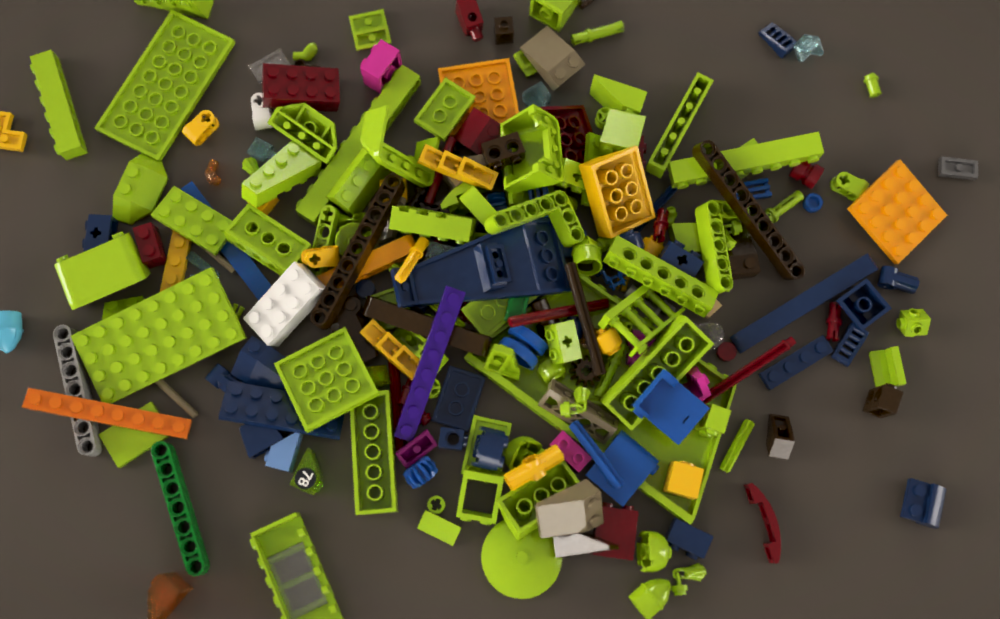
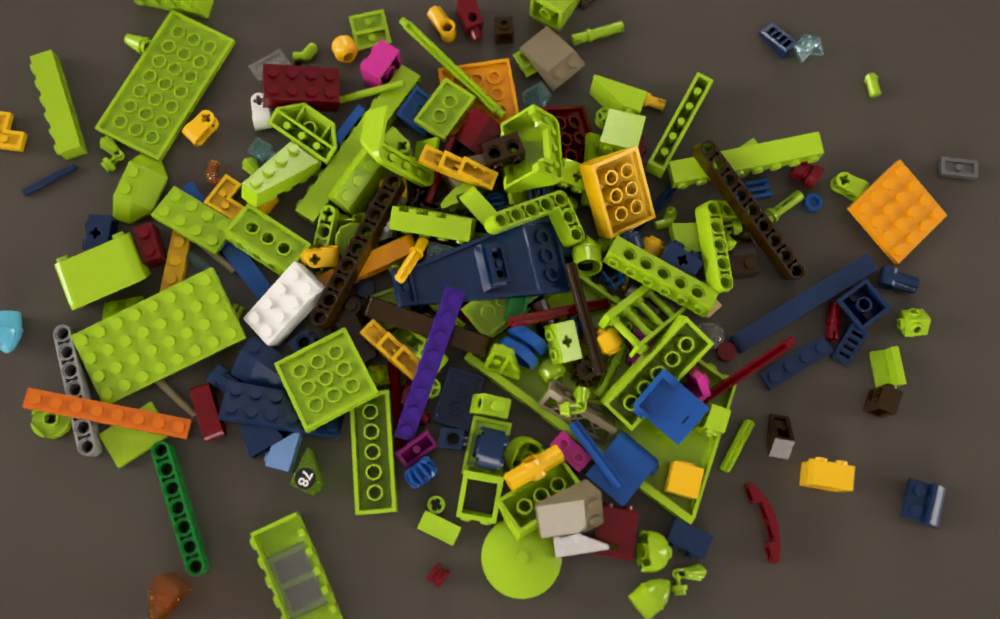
(49, 179): none -> dark blue bar
(53, 430): none -> lime plate
(109, 145): none -> lime piece
(137, 42): none -> lime cone
(207, 412): none -> dark red beam
(222, 197): none -> yellow plate
(295, 343): none -> dark blue brick
(344, 49): none -> yellow head
(354, 118): none -> blue beam
(372, 91): none -> lime bar
(397, 141): none -> lime piece
(411, 108): none -> blue plate
(438, 575): none -> dark red wheel
(442, 23): none -> yellow piece
(452, 68): none -> lime piece
(491, 406): none -> lime torso
(654, 102): none -> yellow pin
(660, 225): dark red pin -> none
(827, 475): none -> yellow piece

